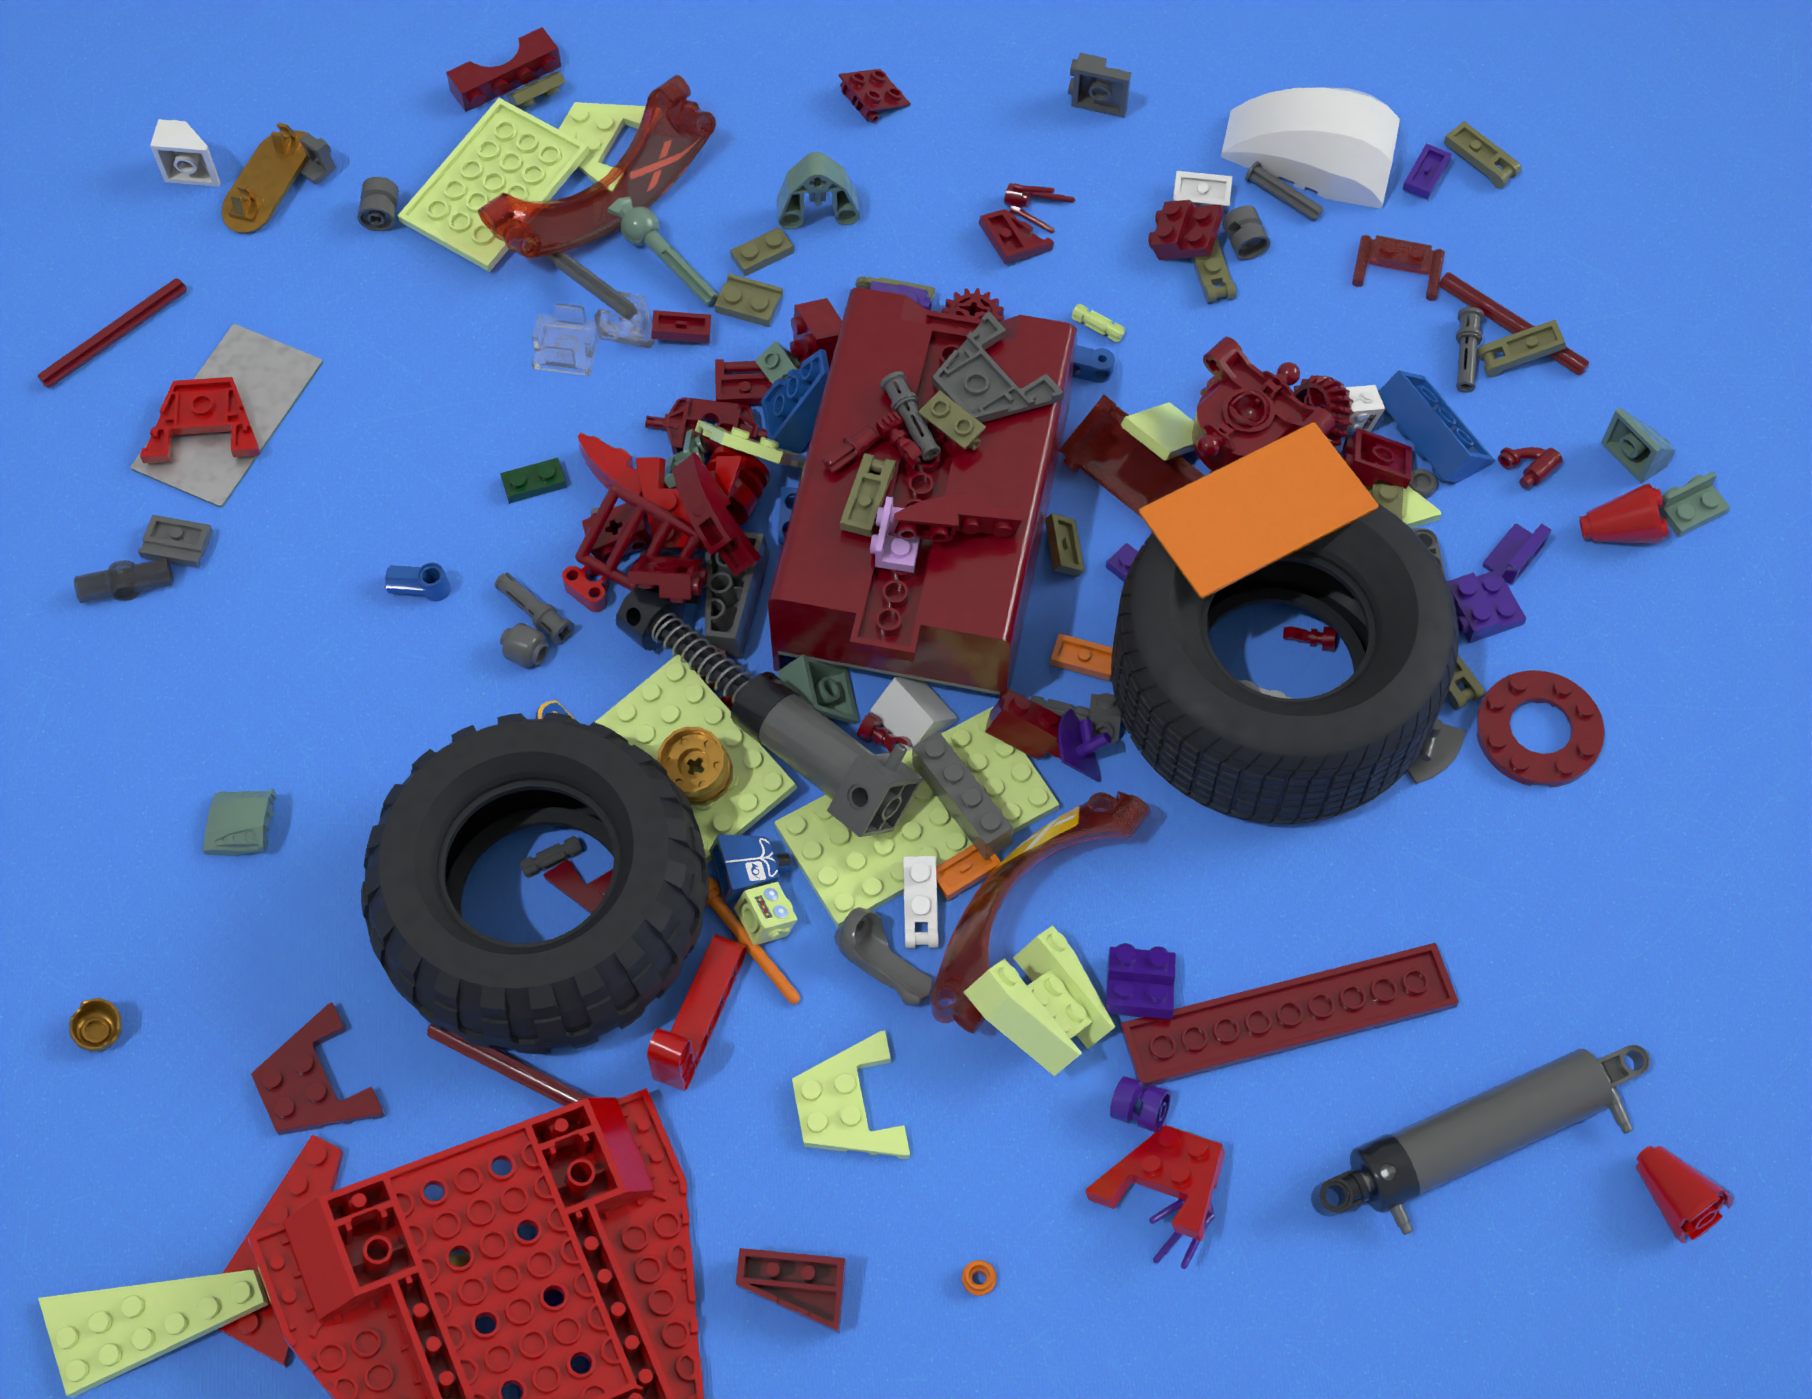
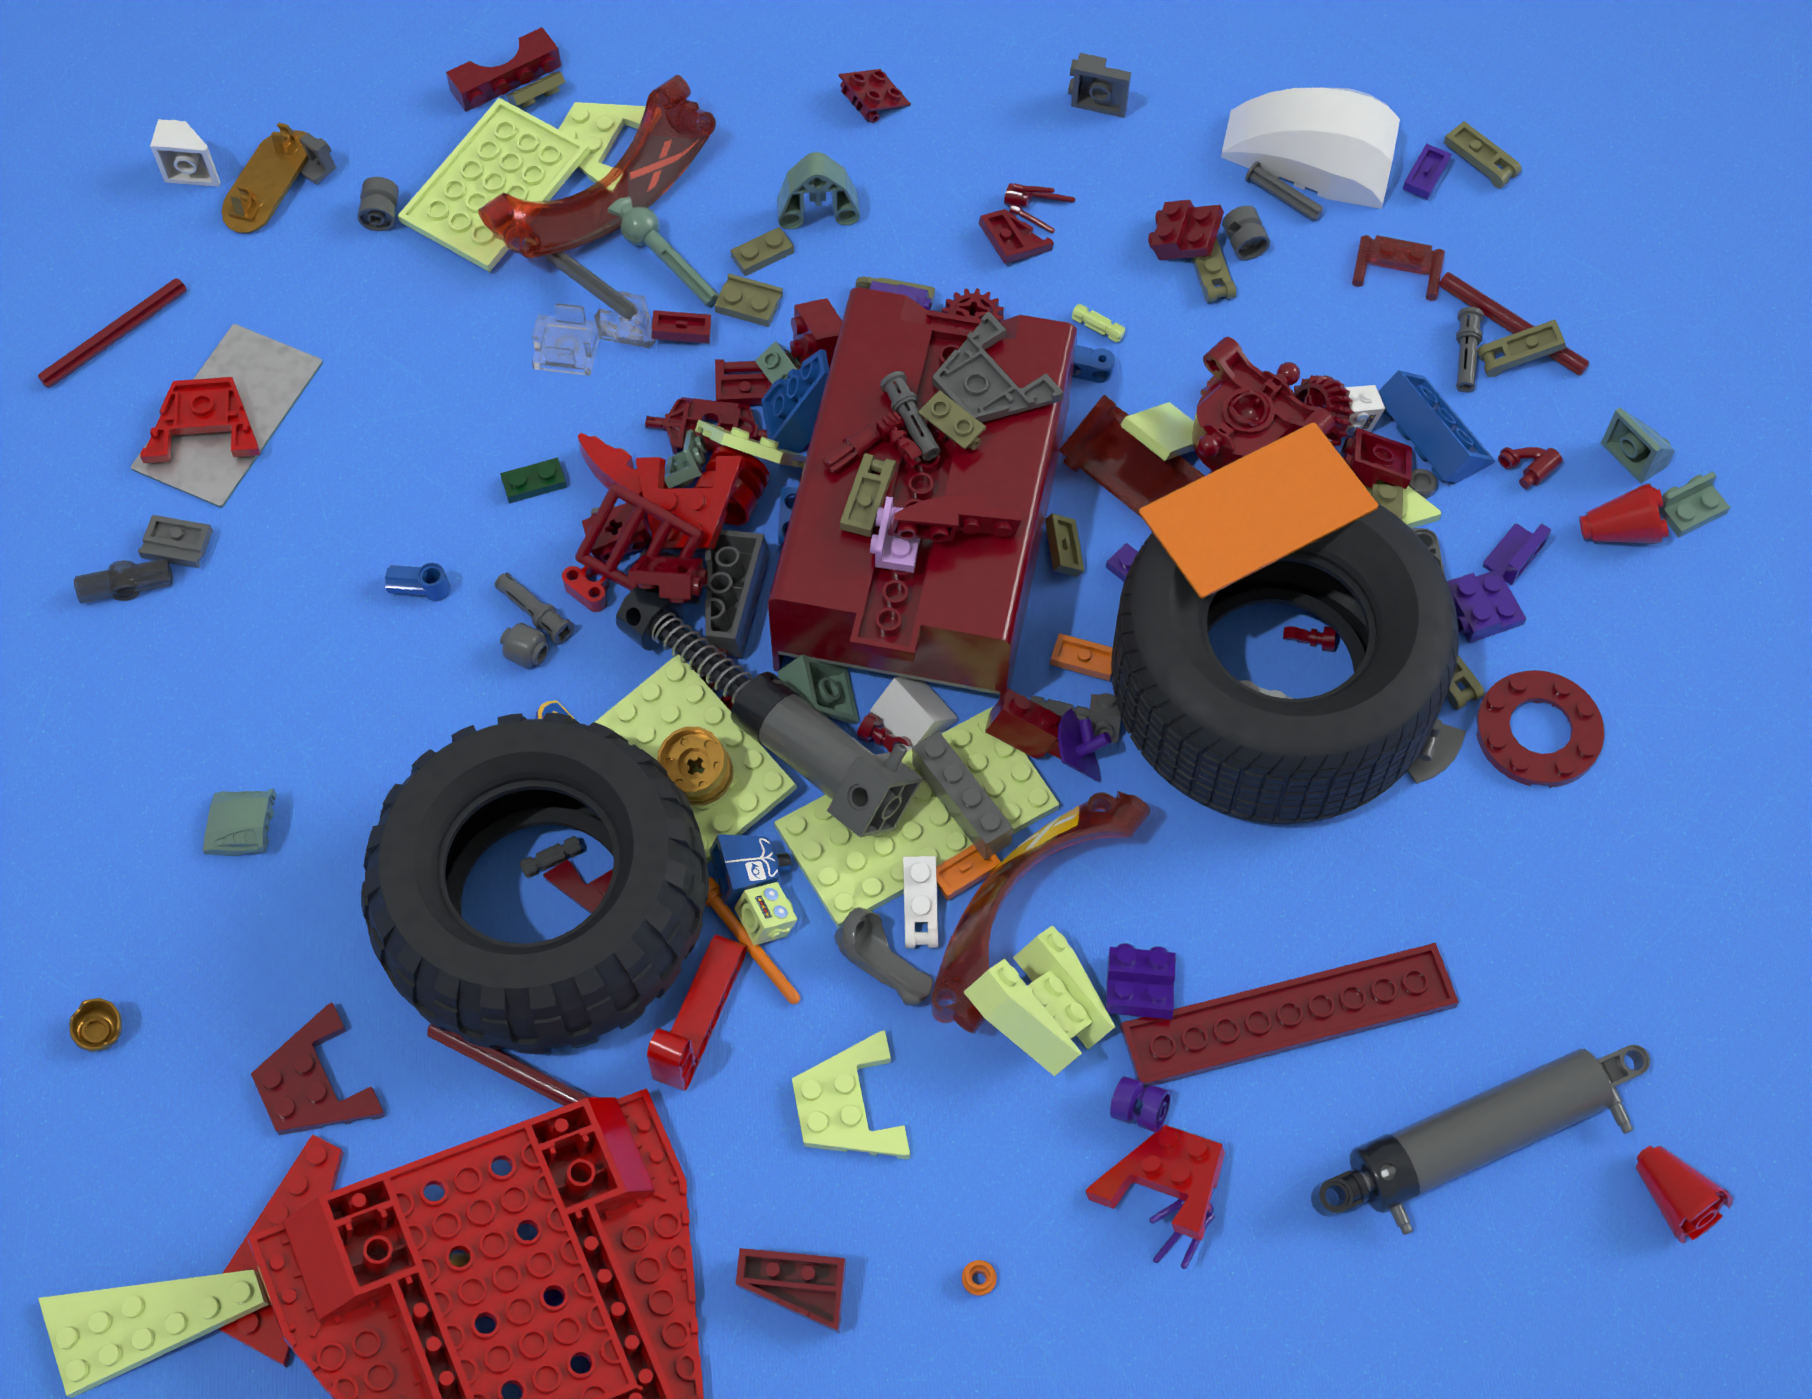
(708, 513): dark red slope -> none
(1203, 189): white bracket -> none

